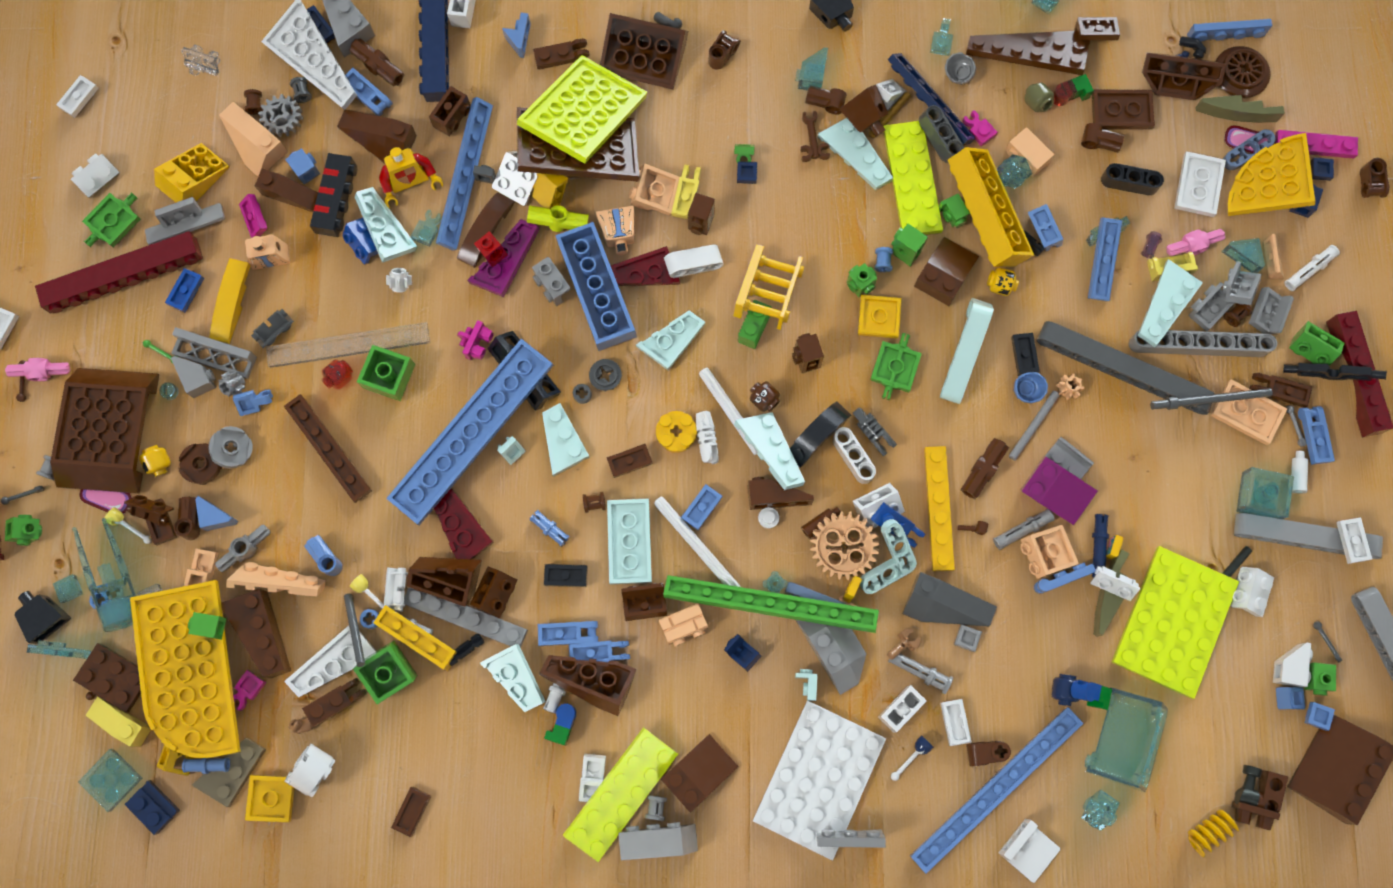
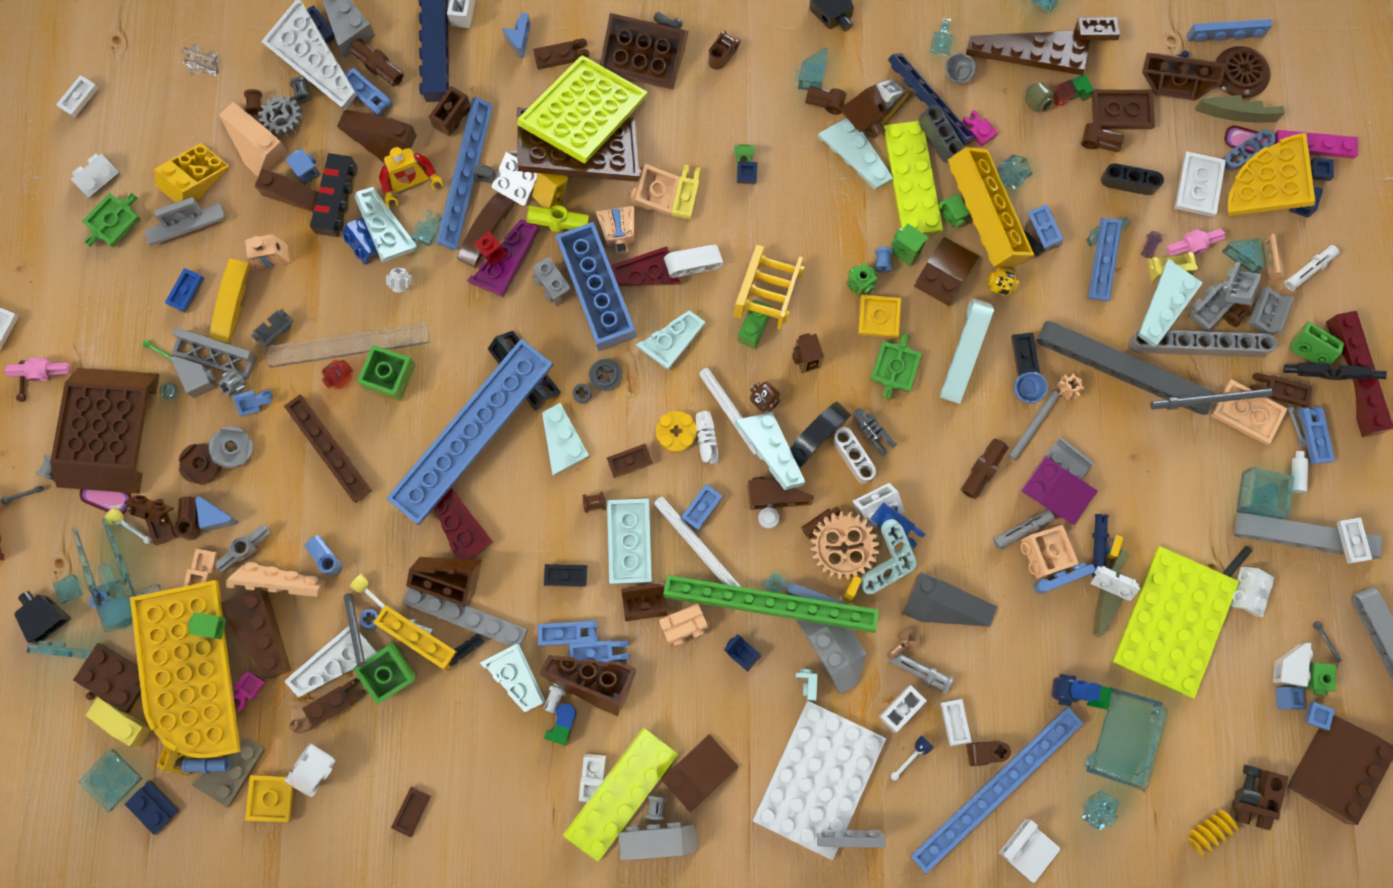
(22, 530): bright green brick -> none
(119, 272): dark red brick -> none
(155, 460): yellow head -> none
(252, 215): dark pink plate -> none
(395, 588): white hinge -> none
(471, 340): dark pink hips -> none
(493, 592): reddish brown brick -> none
(511, 450): light aqua tile -> none
(549, 528): medium blue pin -> none
(701, 214): reddish brown brick -> none
(813, 150): reddish brown bar -> none
(939, 509): yellow plate -> none
(967, 638): light grey tile -> none
(981, 528): reddish brown hand -> none
(1032, 149): light nougat brick -> none
(1195, 44): black arm -> none
(1375, 182): reddish brown piece -> none

